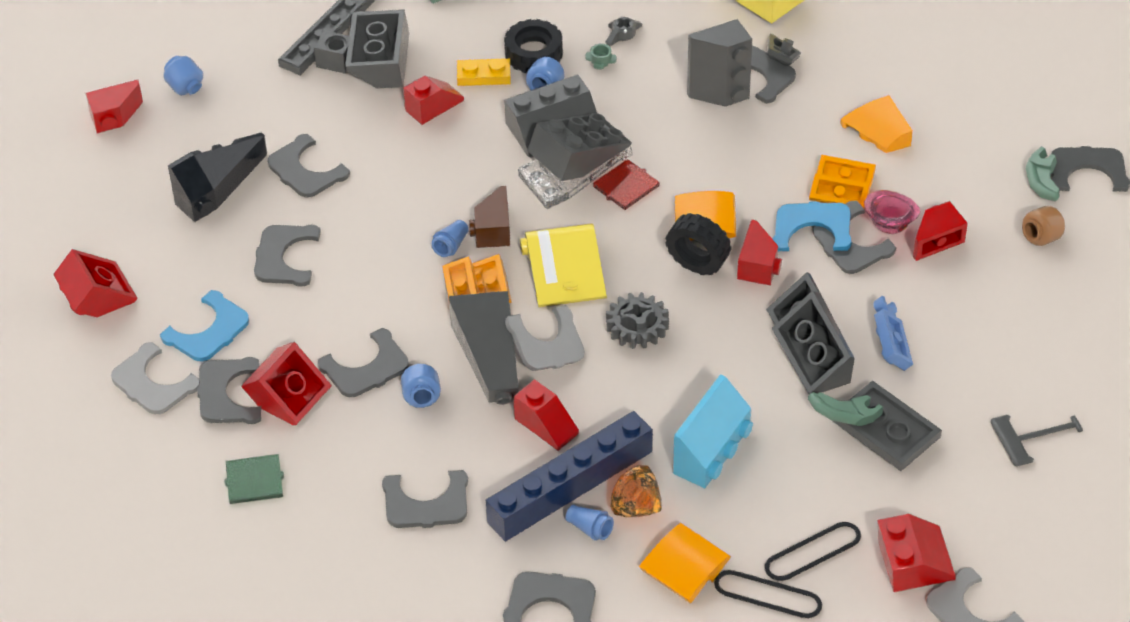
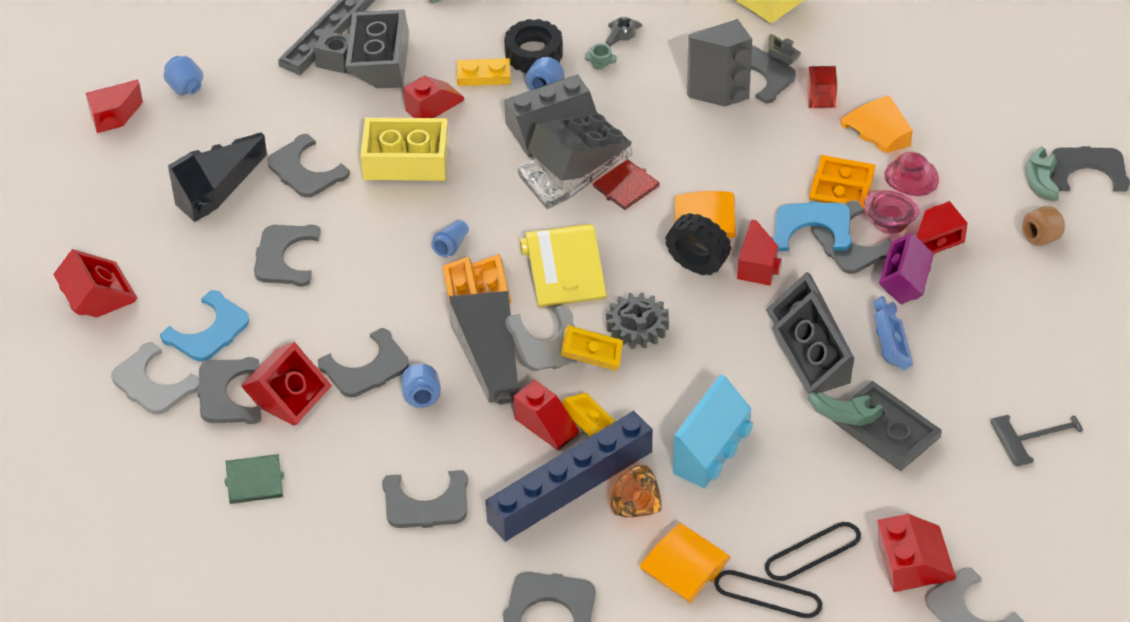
(405, 149): none -> light yellow brick
(491, 221): reddish brown slope -> none
(587, 413): none -> yellow plate
(591, 348): none -> yellow plate
(592, 522): medium blue cone -> none
(822, 87): none -> clear red brick
(906, 269): none -> magenta brick
(912, 175): none -> clear pink hat

